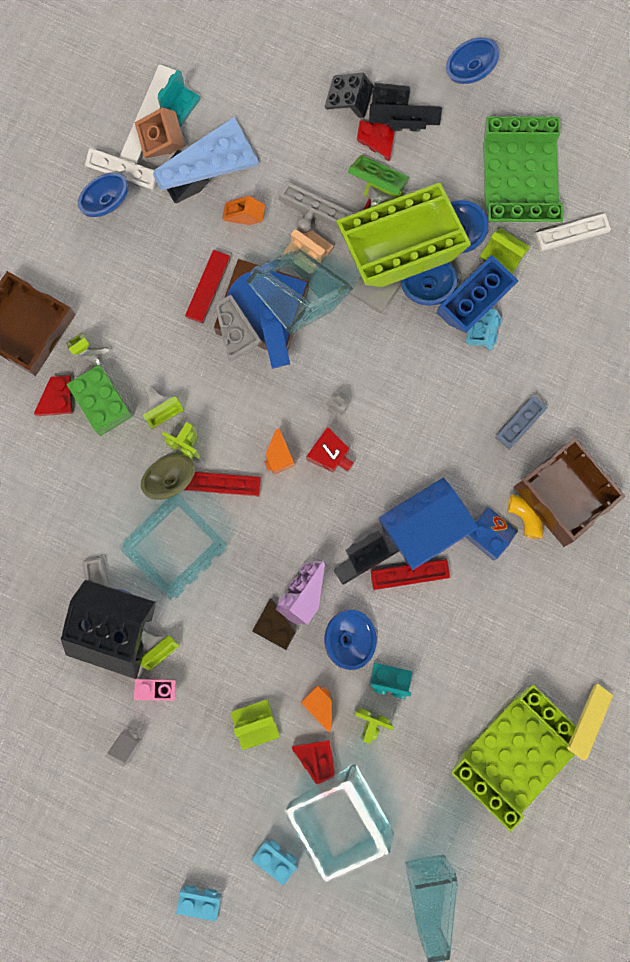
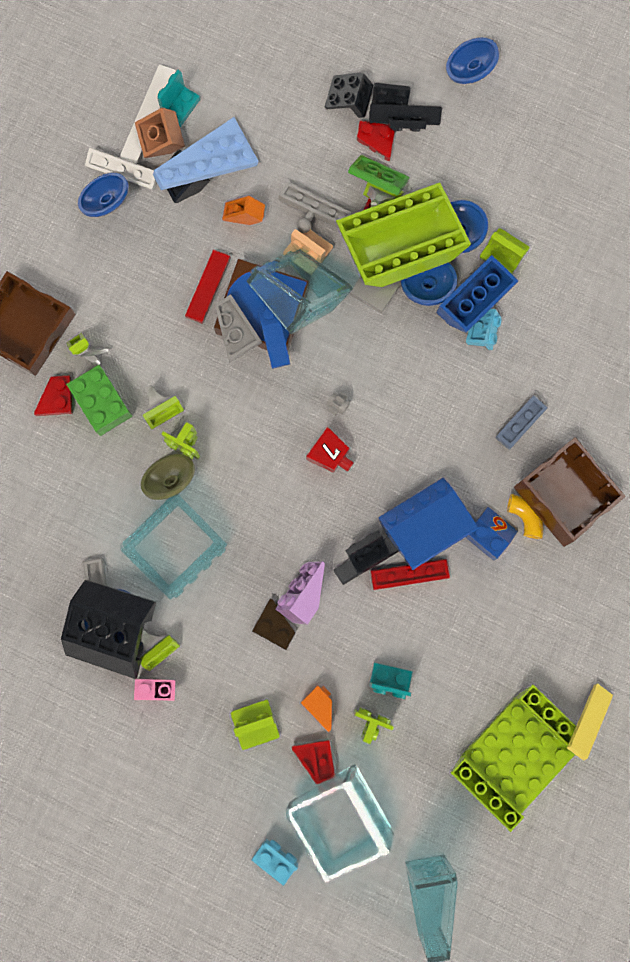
(124, 748): light grey slope -> none
(198, 903): medium azure bracket -> none
(225, 484): red tile -> none
(278, 454): orange slope -> none
(359, 639): blue dish -> none
(521, 169): bright green slope -> none
(572, 232): white tile -> none

